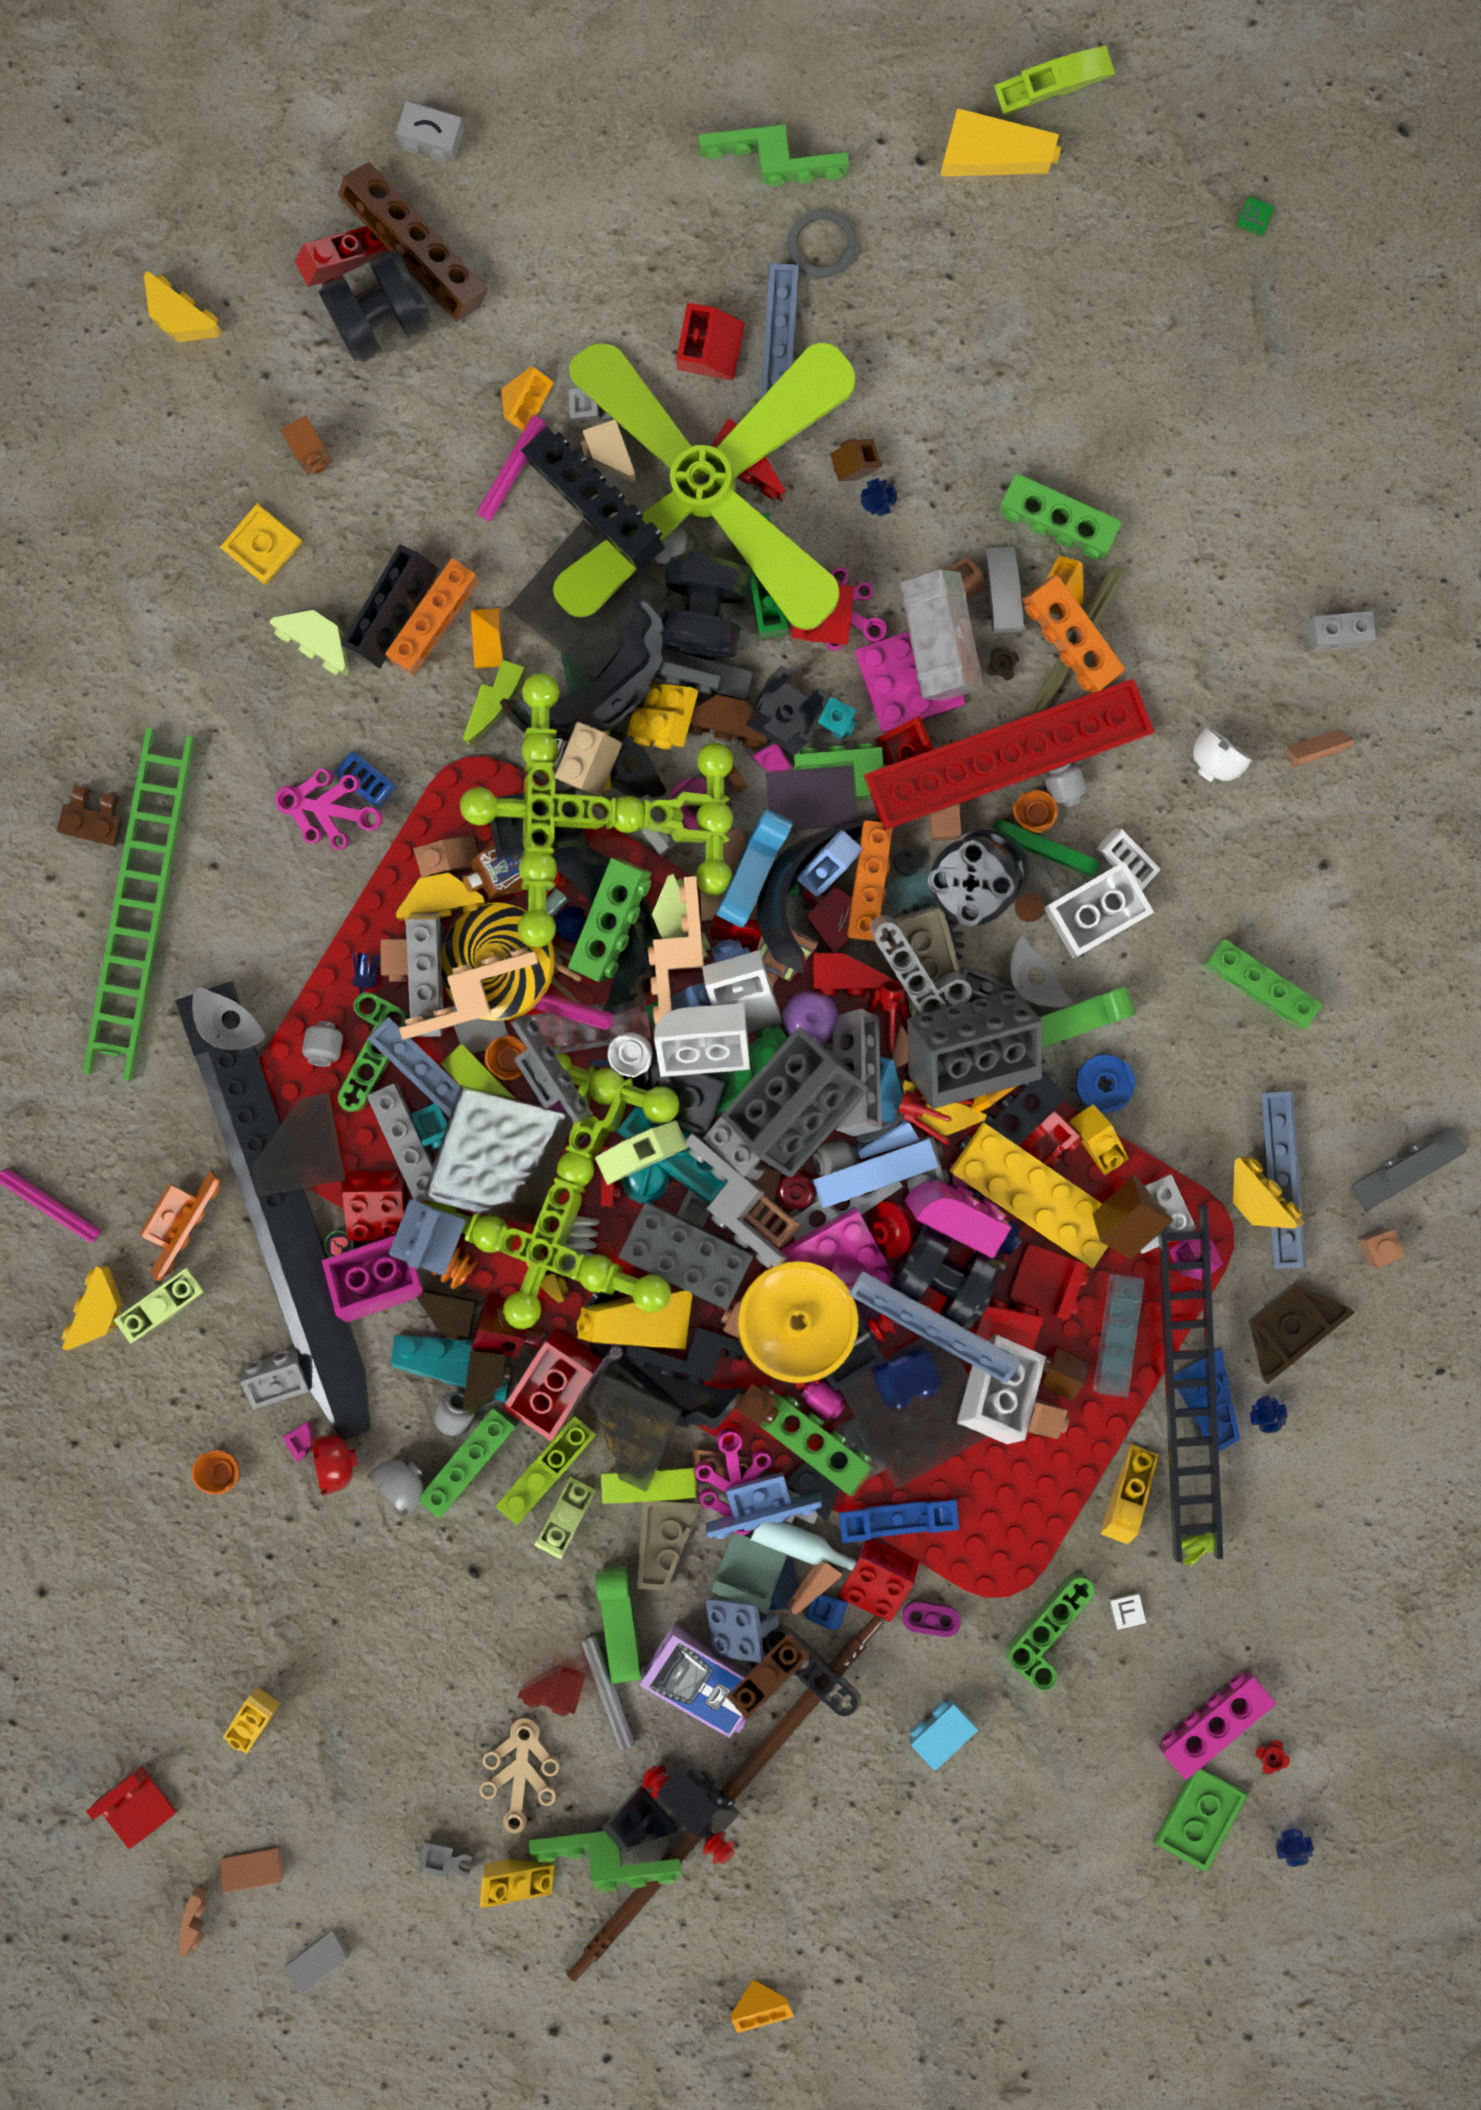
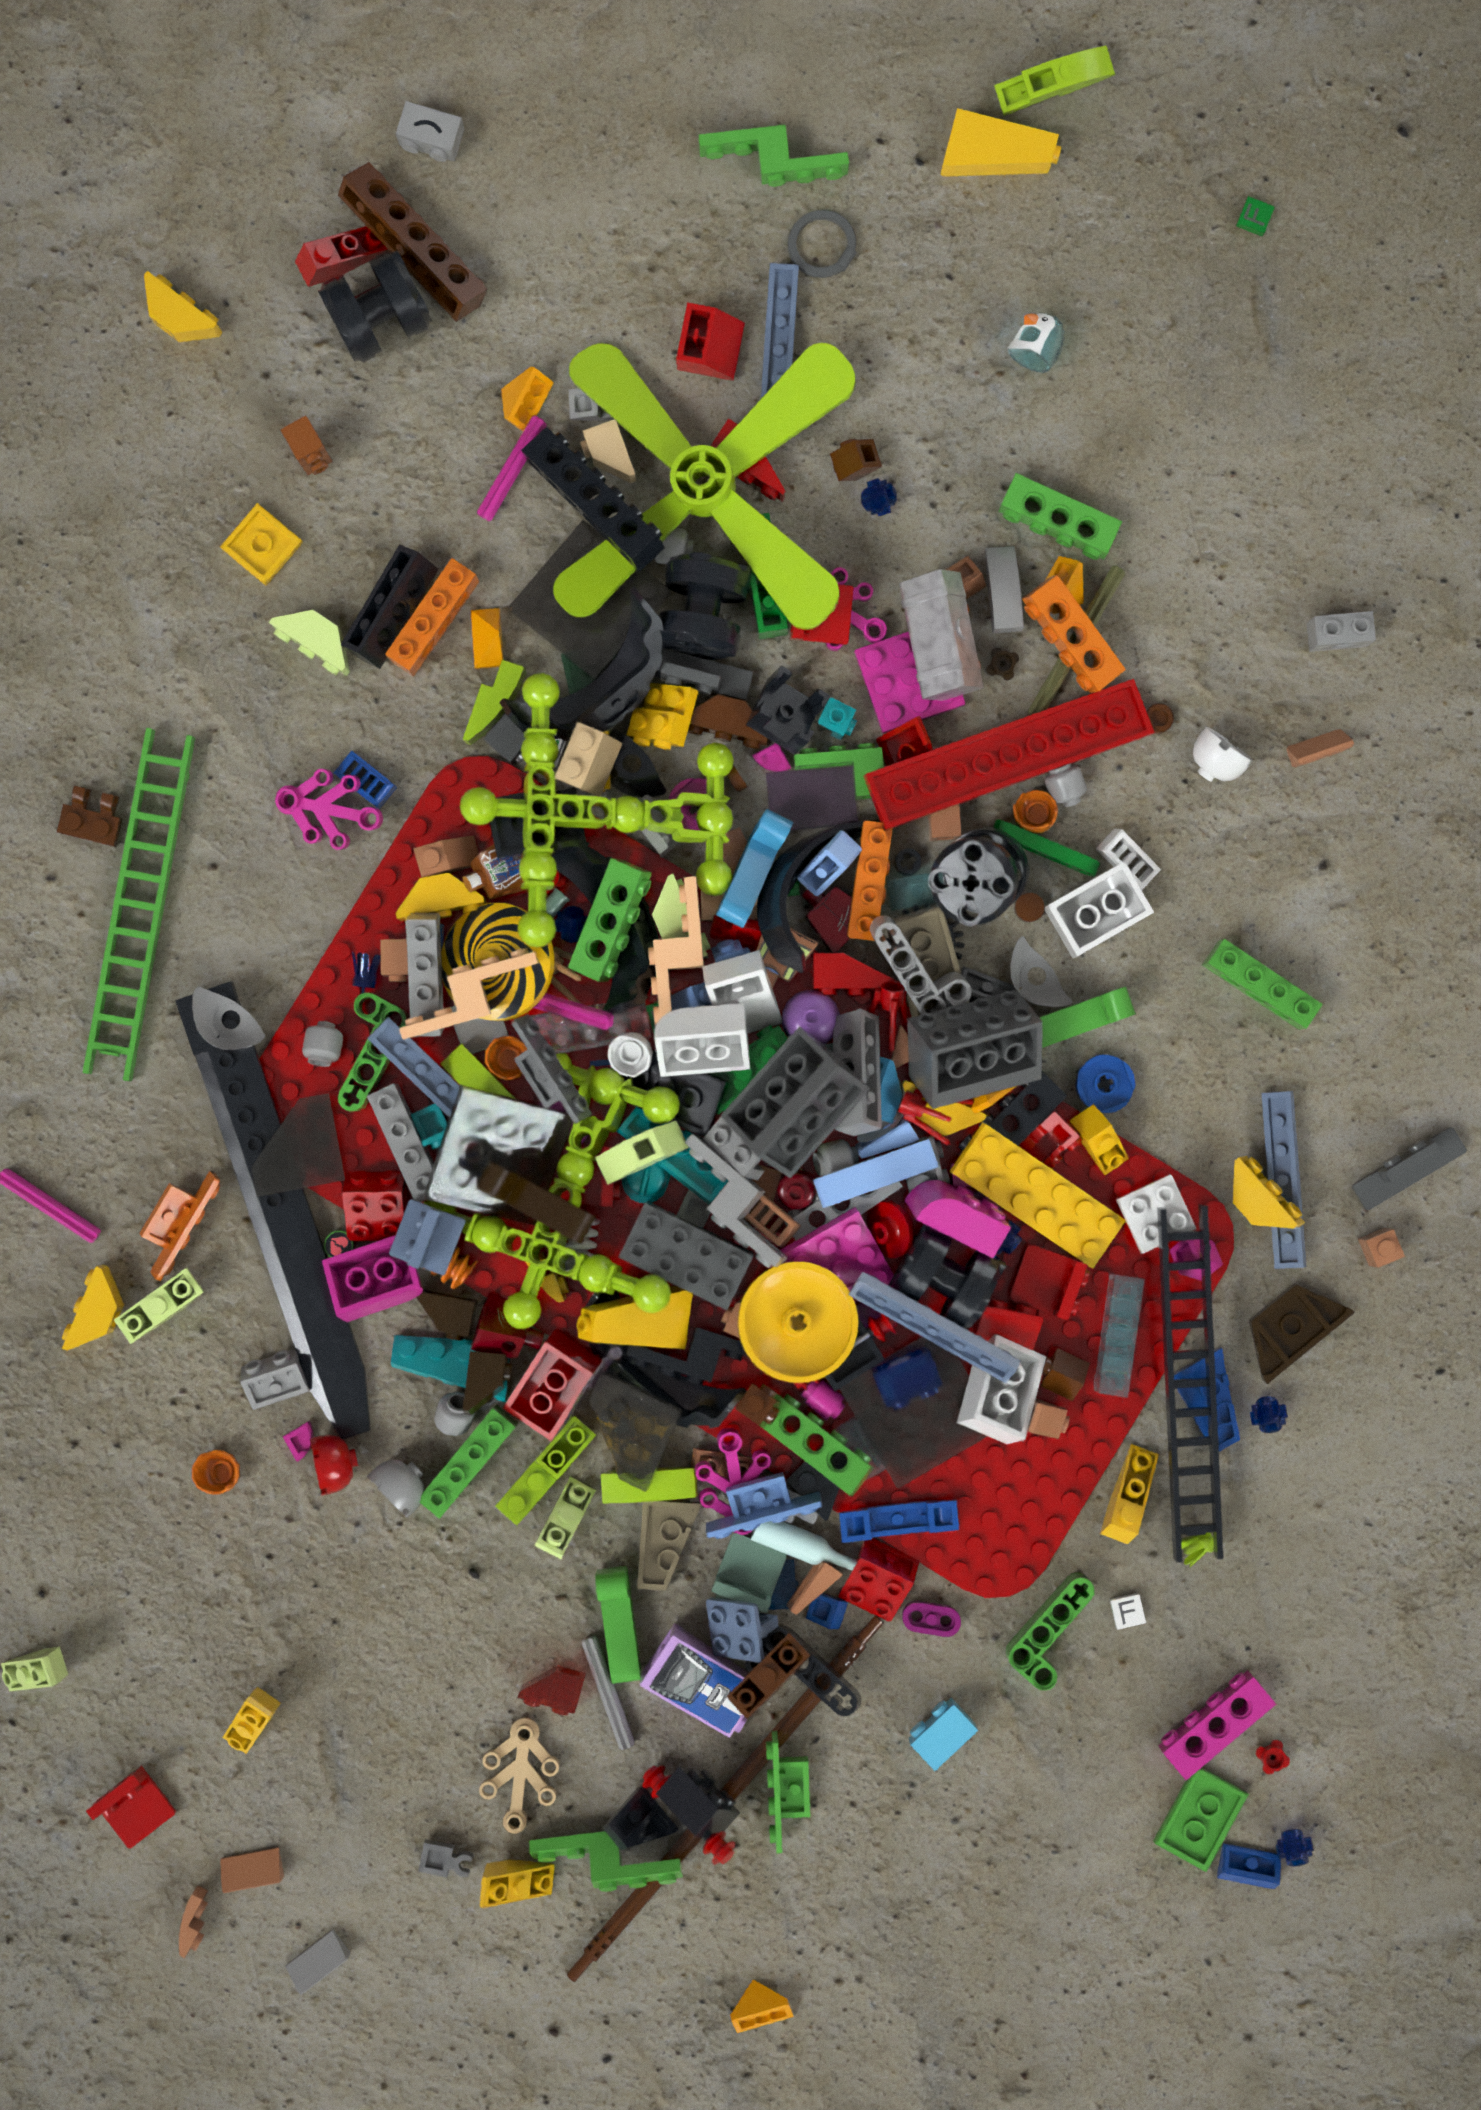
(34, 1670): none -> yellowish green slope
(507, 739): none -> dark grey slope
(535, 1201): none -> dark brown beam
(790, 1787): none -> bright green bracket
(1038, 342): none -> clear light blue piece
(1130, 1219): reddish brown slope -> none
(1160, 717): none -> reddish brown tile
(1249, 1866): none -> blue slope

